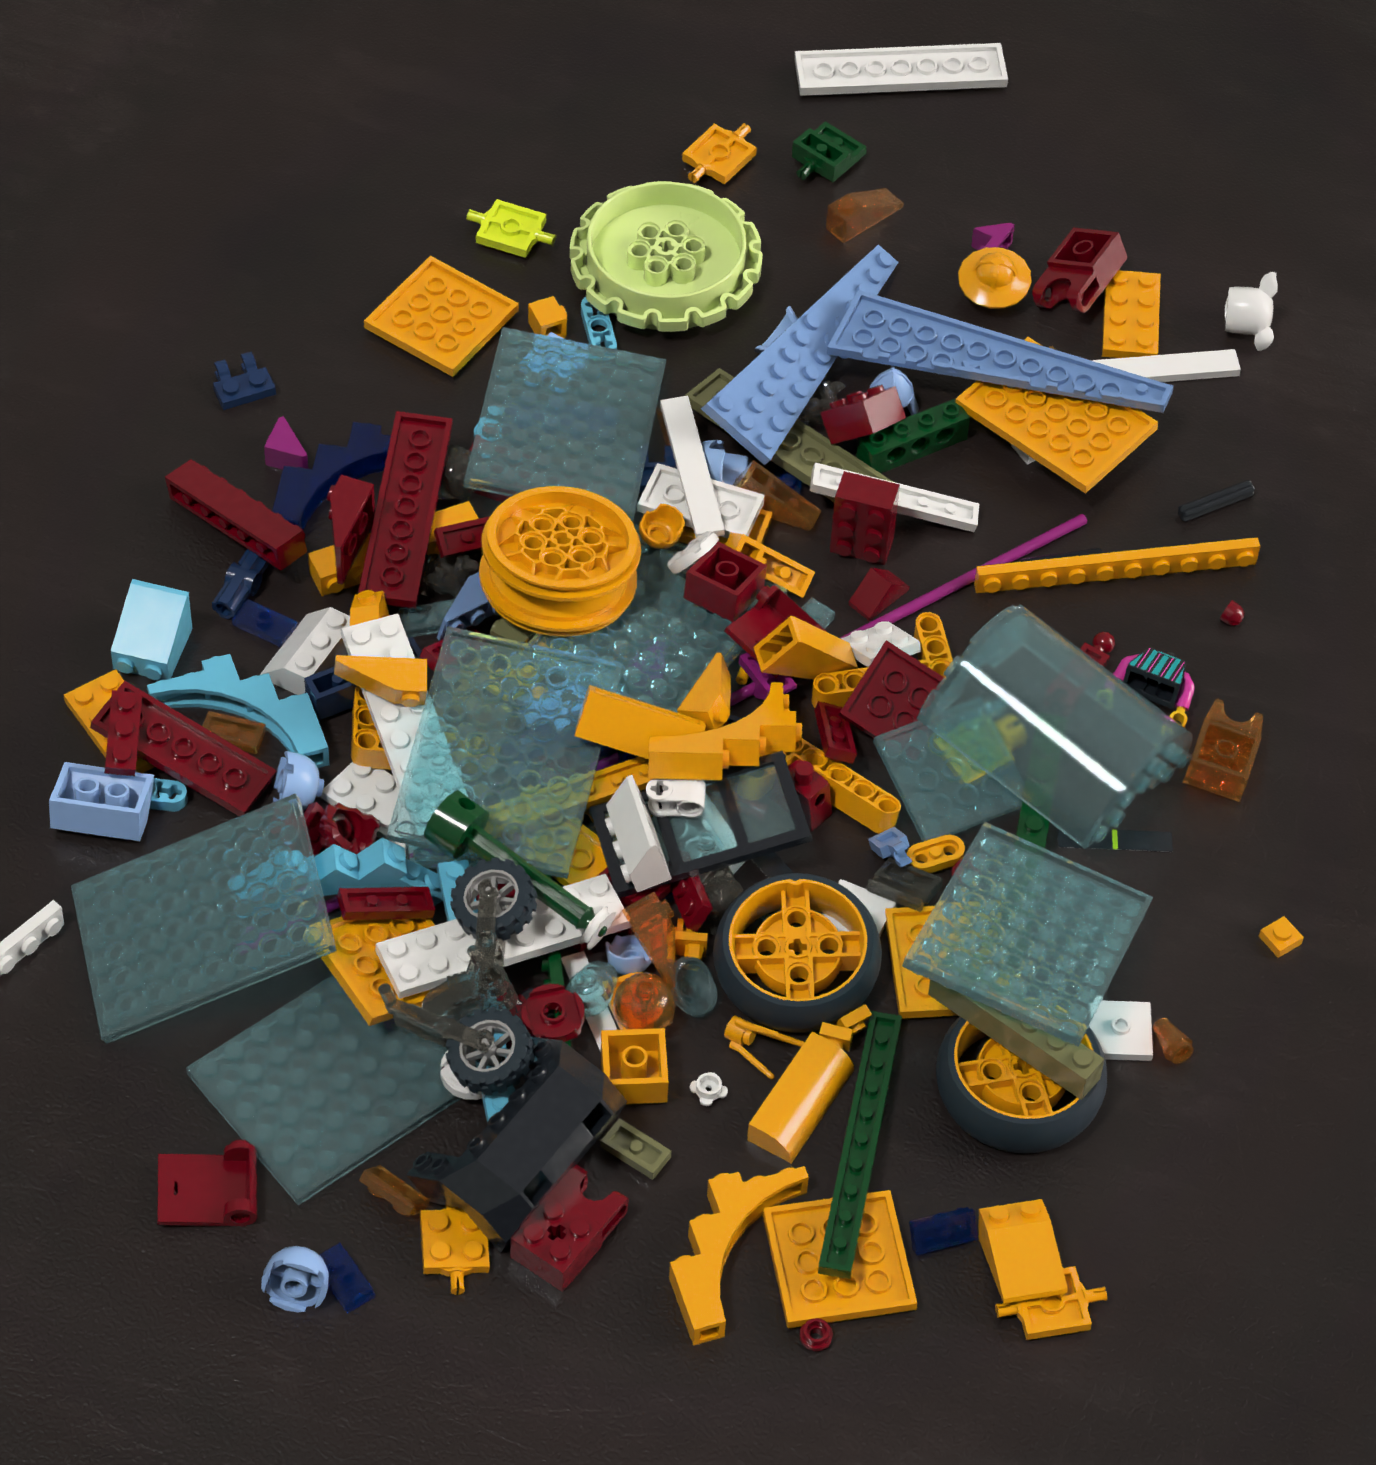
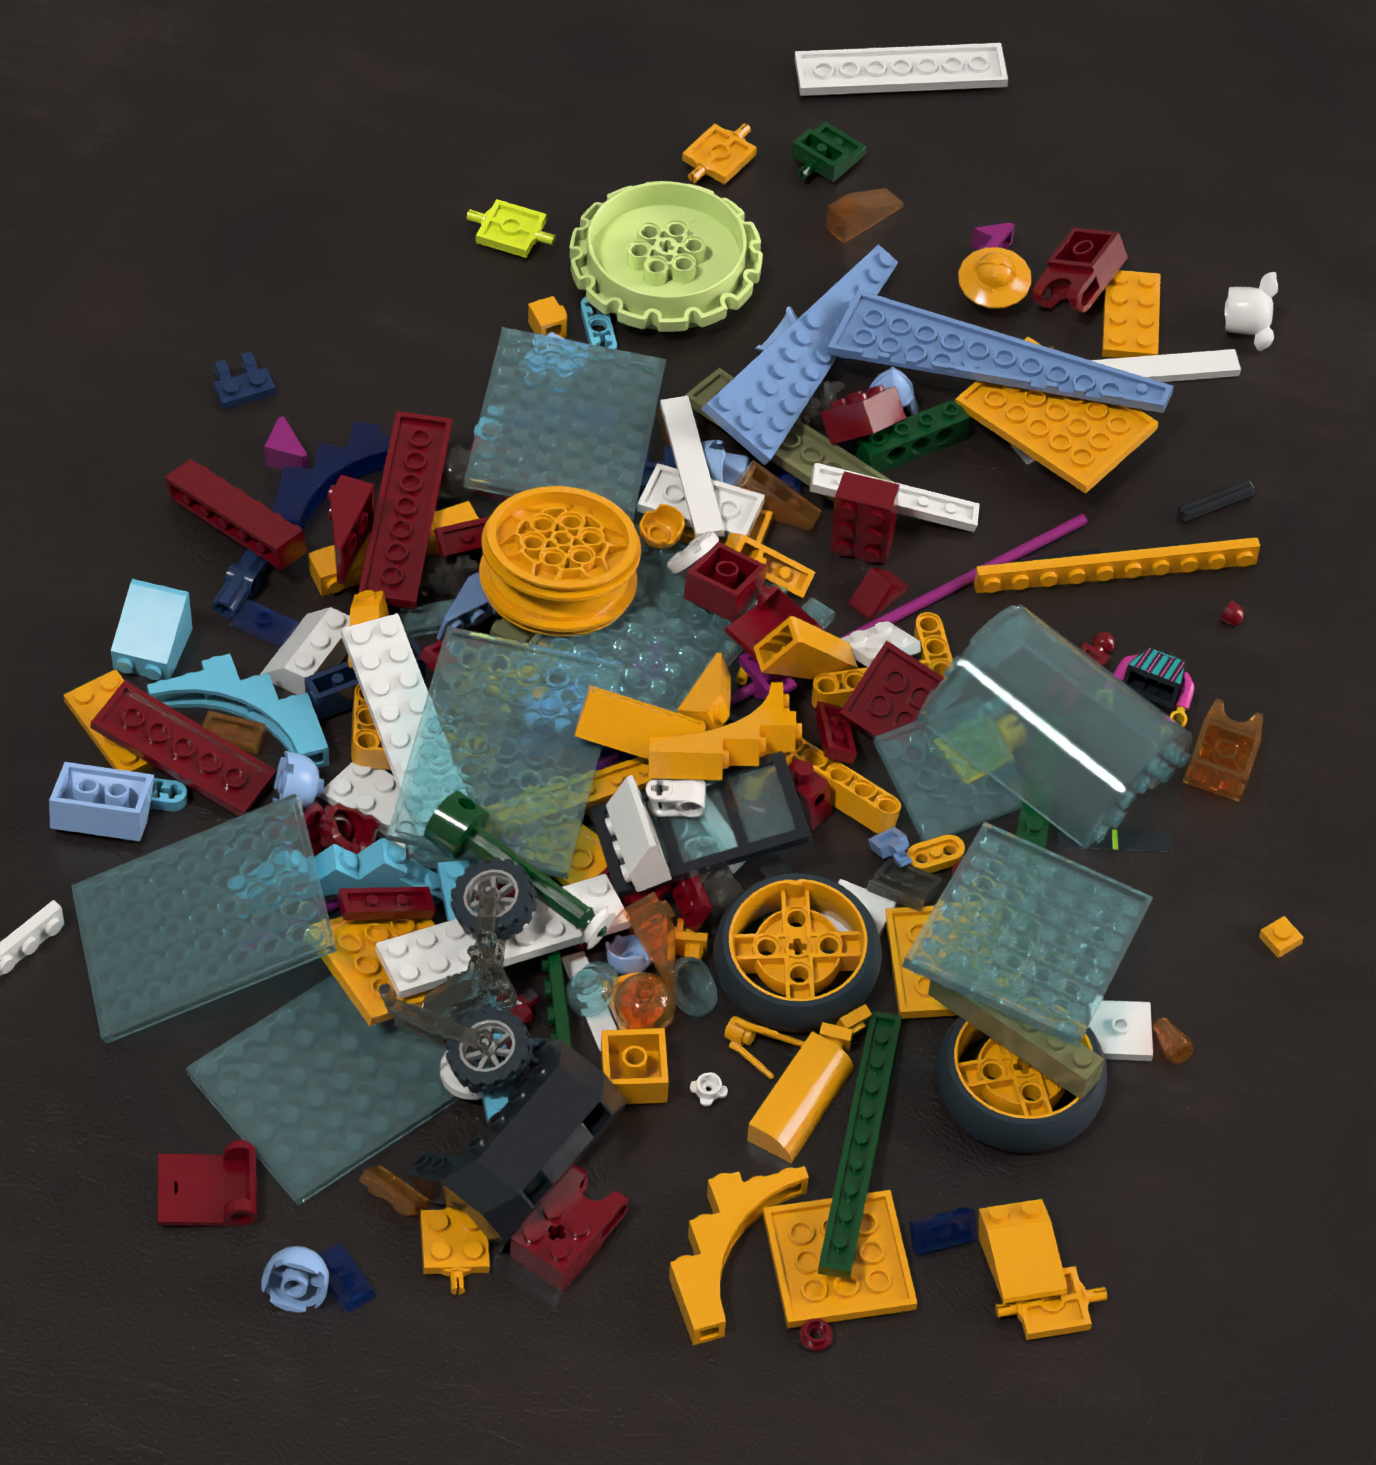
(123, 733): dark red plate -> none
(390, 678): light orange slope -> none
(441, 316): light orange plate -> none
(548, 997): dark red plate -> none
(636, 1148): olive plate -> none

